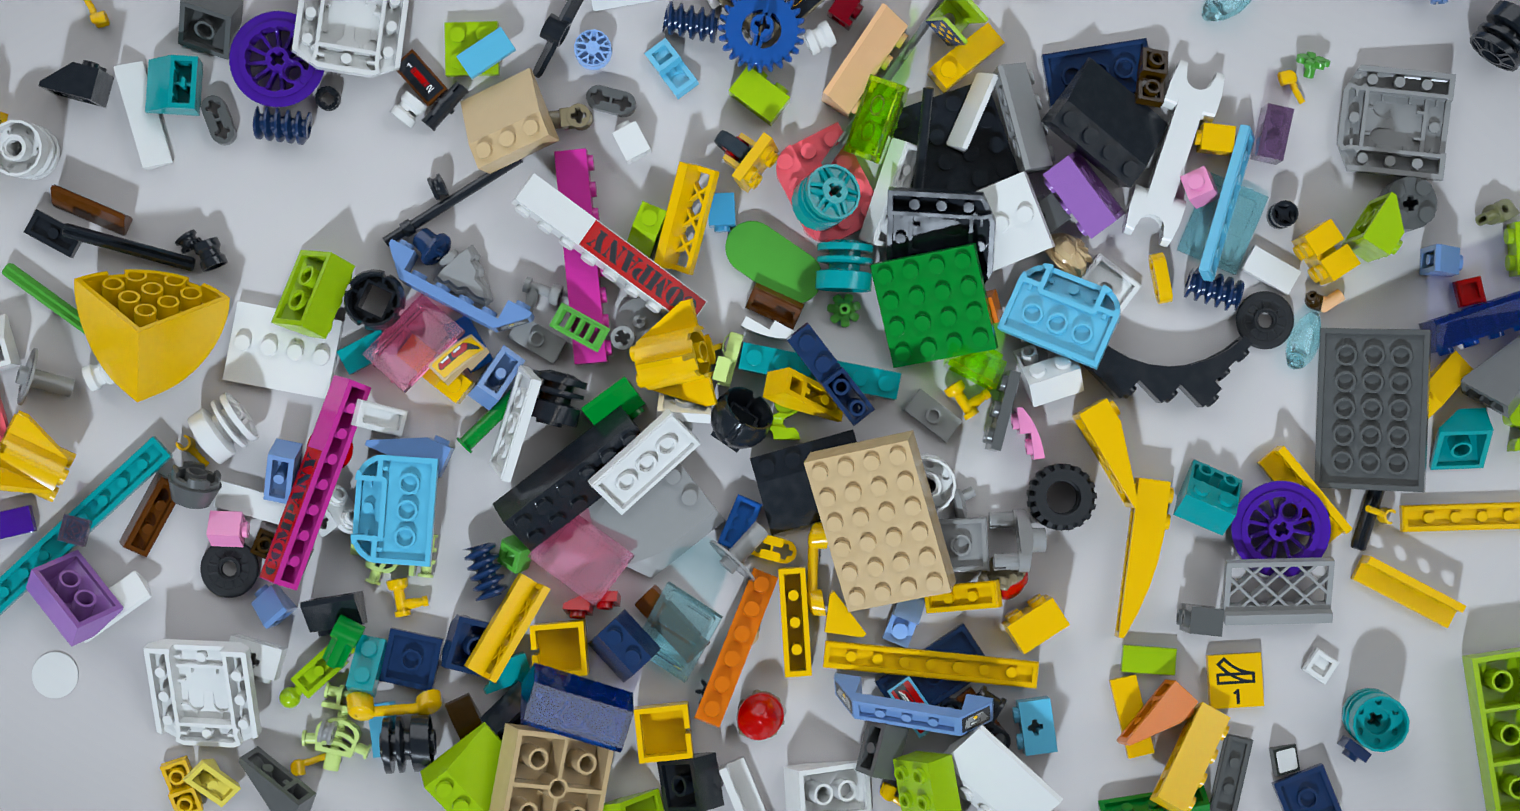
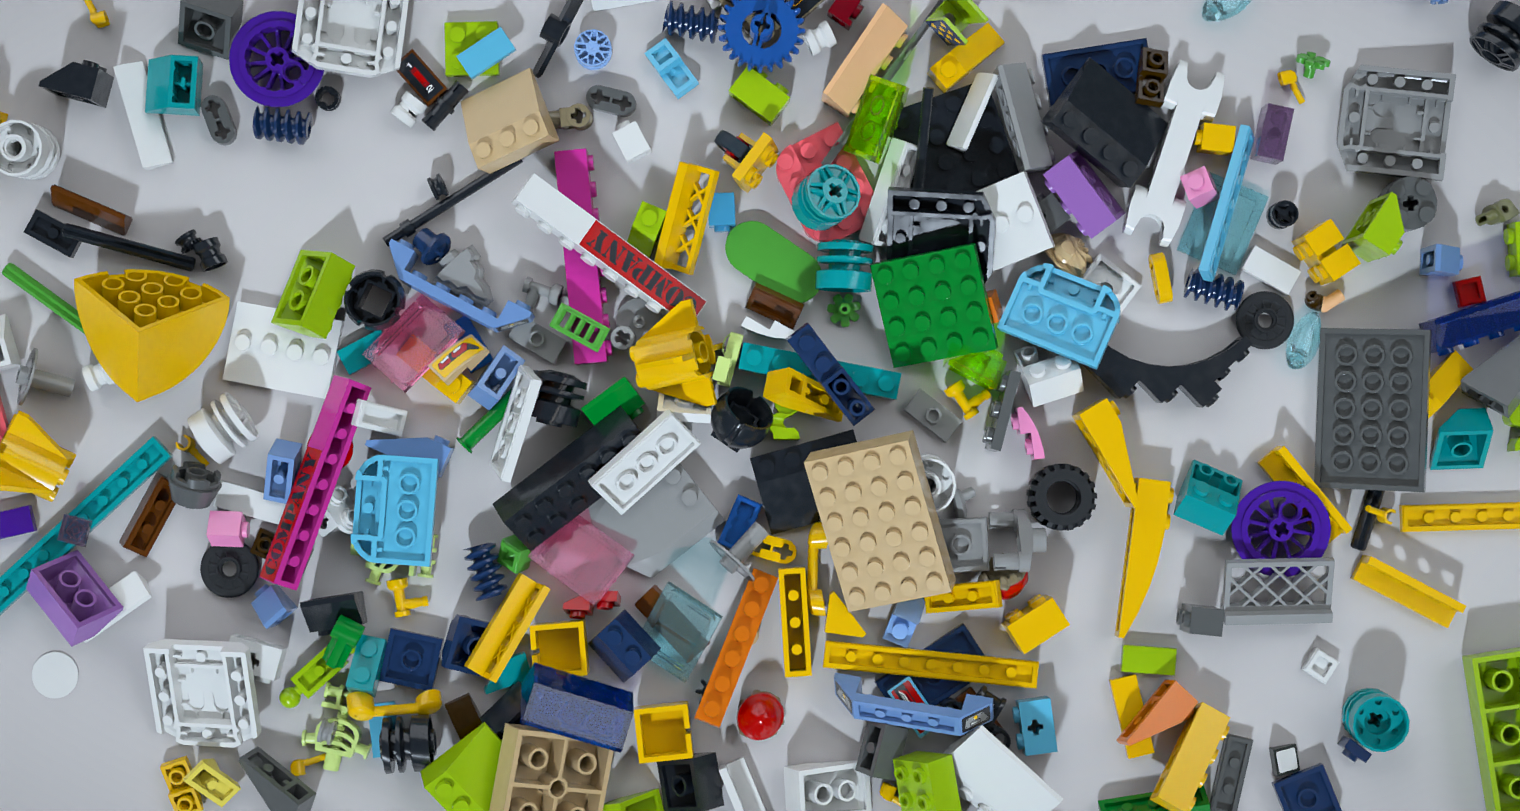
(1235, 680): yellow tile -> none

